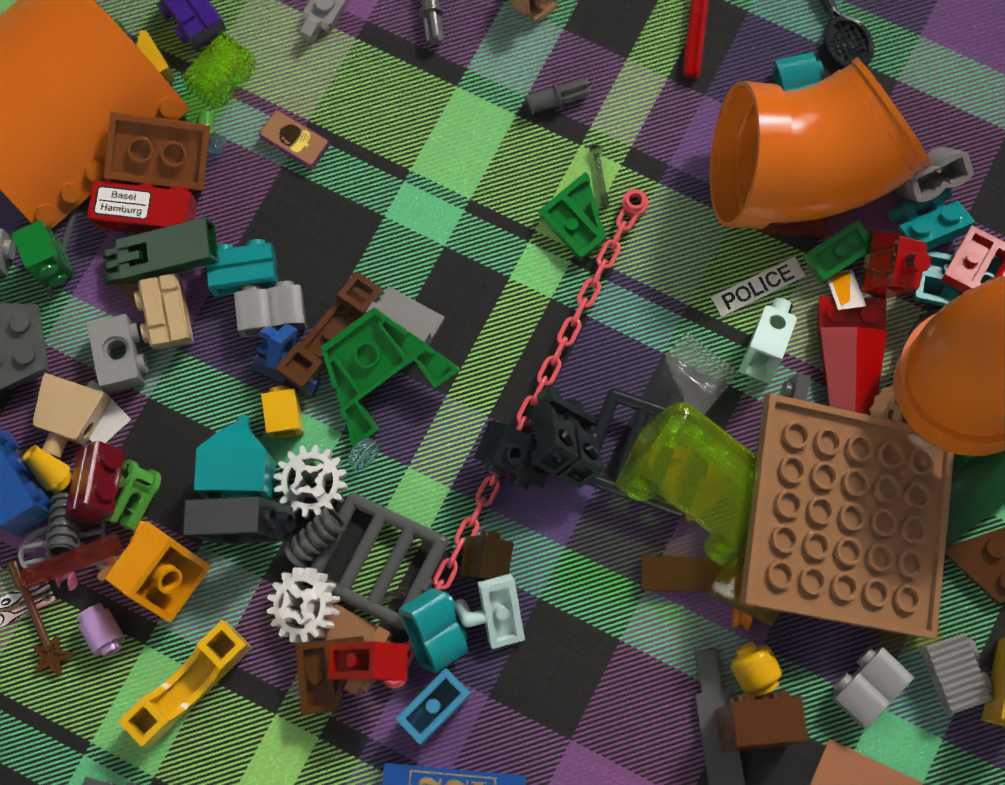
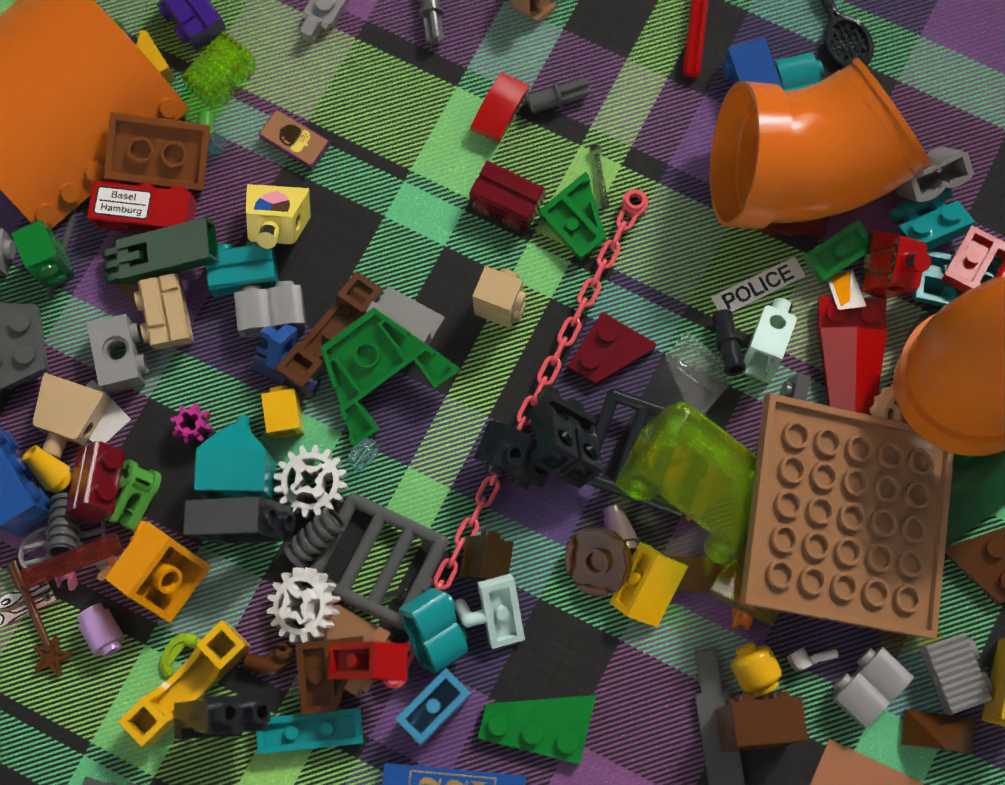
(174, 648): none -> lime piece
(201, 420): none -> dark pink gear
(221, 716): none -> black hips
(272, 663): none -> reddish brown arm
(276, 214): none -> light yellow torso
(311, 731): none -> teal plate
(499, 107): none -> red slope
(499, 296): none -> tan brick
(506, 196): none -> dark red brick
(540, 726): none -> green wing
(598, 561): none -> reddish brown tile
(608, 349): none -> dark red wing
(616, 520): none -> cone
(650, 585): none -> yellow panel
(728, 342): none -> black pin
(750, 63): none -> blue brick
(800, 659): none -> white hand
(938, 731): none -> reddish brown slope

